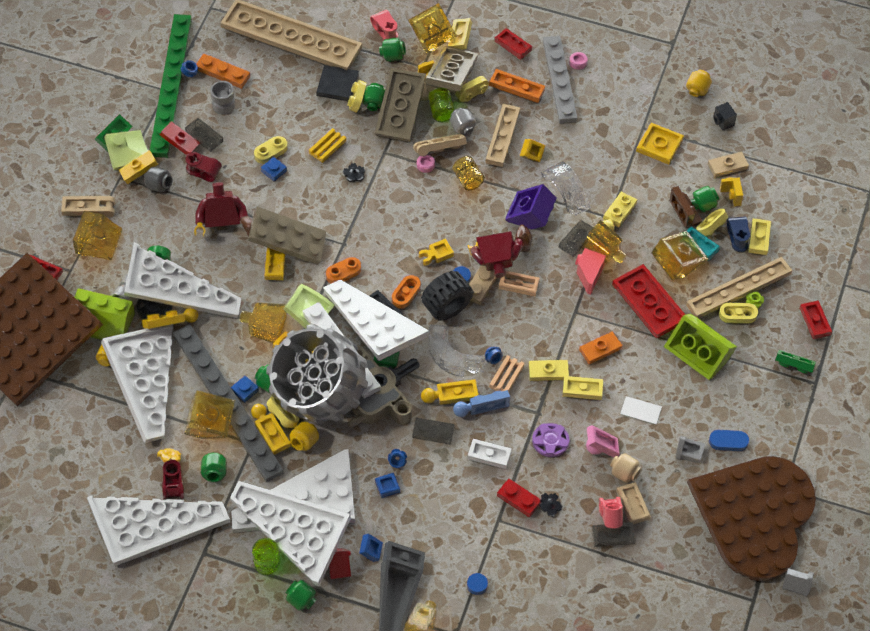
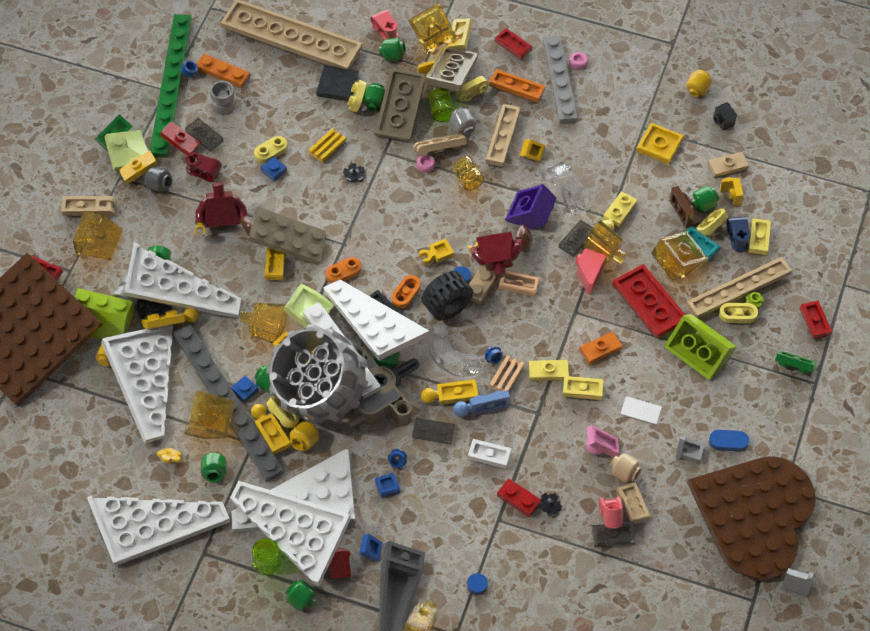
(172, 483): dark red piece -> none
(550, 439): medium lavender wheel -> none

